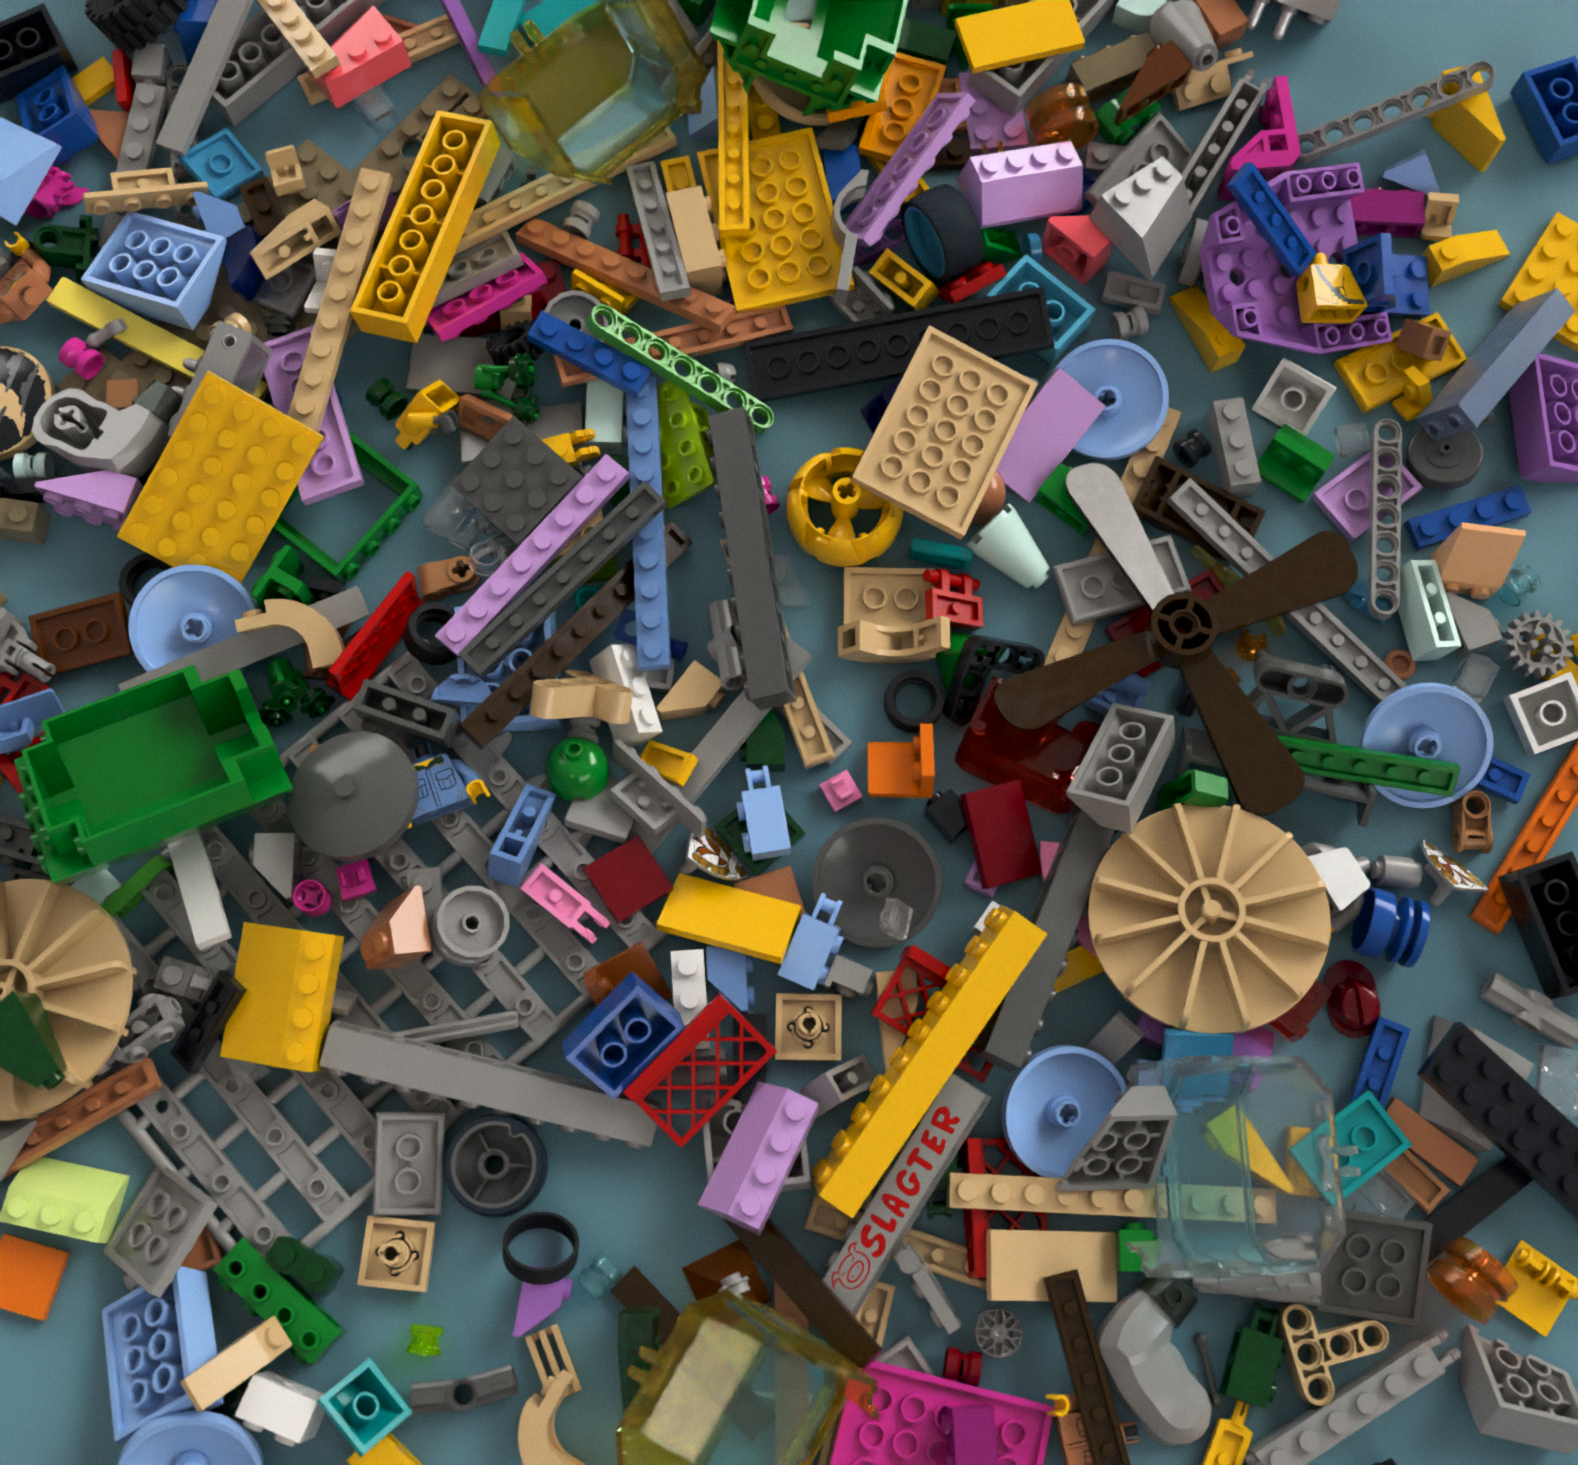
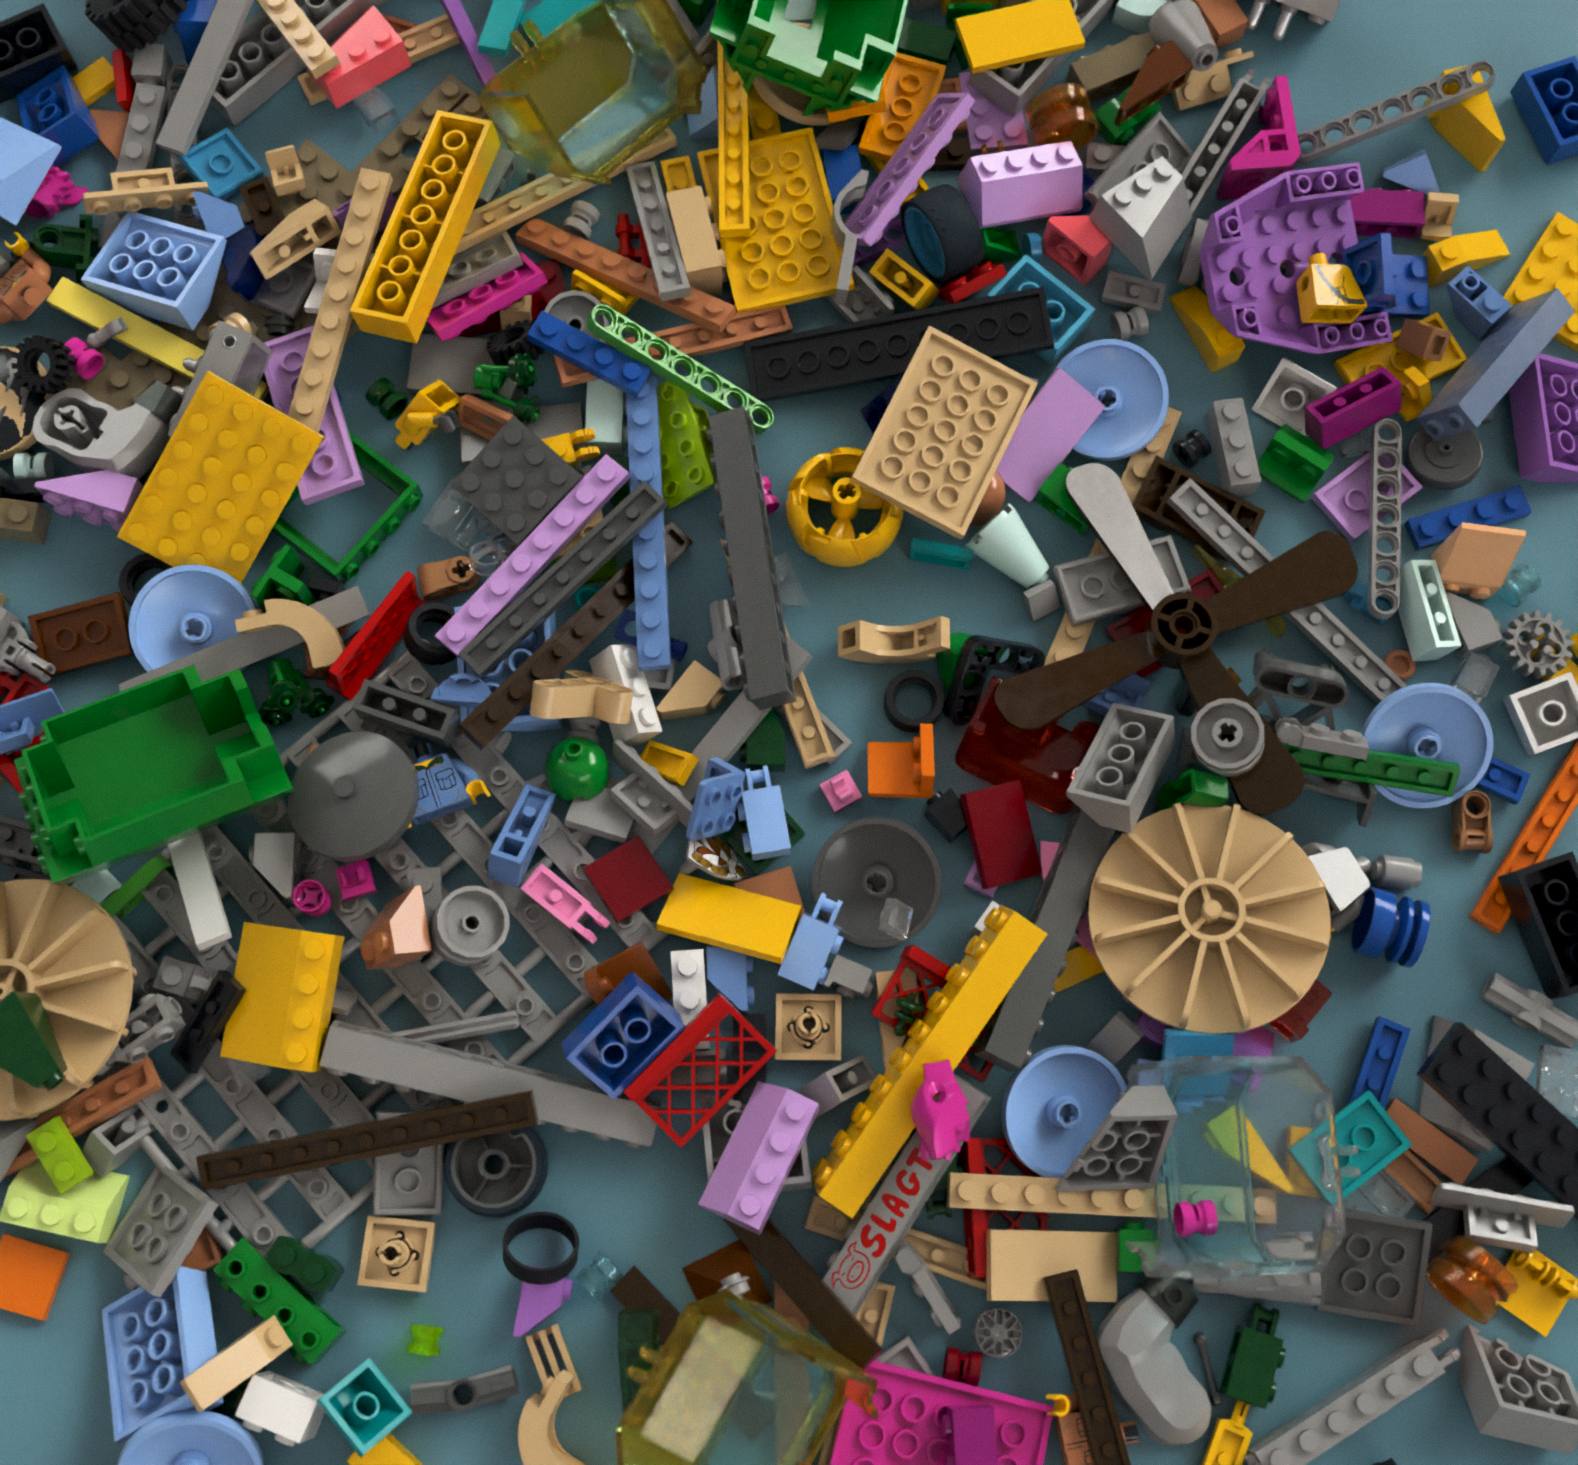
(28, 359): none -> black tyre
(59, 1154): none -> lime plate
(113, 1142): none -> light grey slope
(122, 392): medium nougat tile -> none
(367, 1140): none -> dark brown plate
(715, 800): none -> medium blue bracket
(726, 371): light grey hinge -> none
(884, 595): tan plate -> none
(905, 1015): none -> dark green hair
(940, 1122): none -> dark pink piece
(959, 606): red plate -> none
(1041, 600): none -> light grey tile
(1195, 1218): none -> dark pink wheel
(1224, 718): none -> light grey wheel
(1249, 645): clear orange plate -> none
(1271, 219): blue plate -> none
(1320, 1351): tan beam -> none
(1321, 738): none -> light grey hinge
(1353, 408): none -> magenta brick
(1353, 999): dark red piece -> none
(1448, 874): shield -> none
(1476, 302): none -> medium blue slope
(1501, 1217): none -> light grey bracket

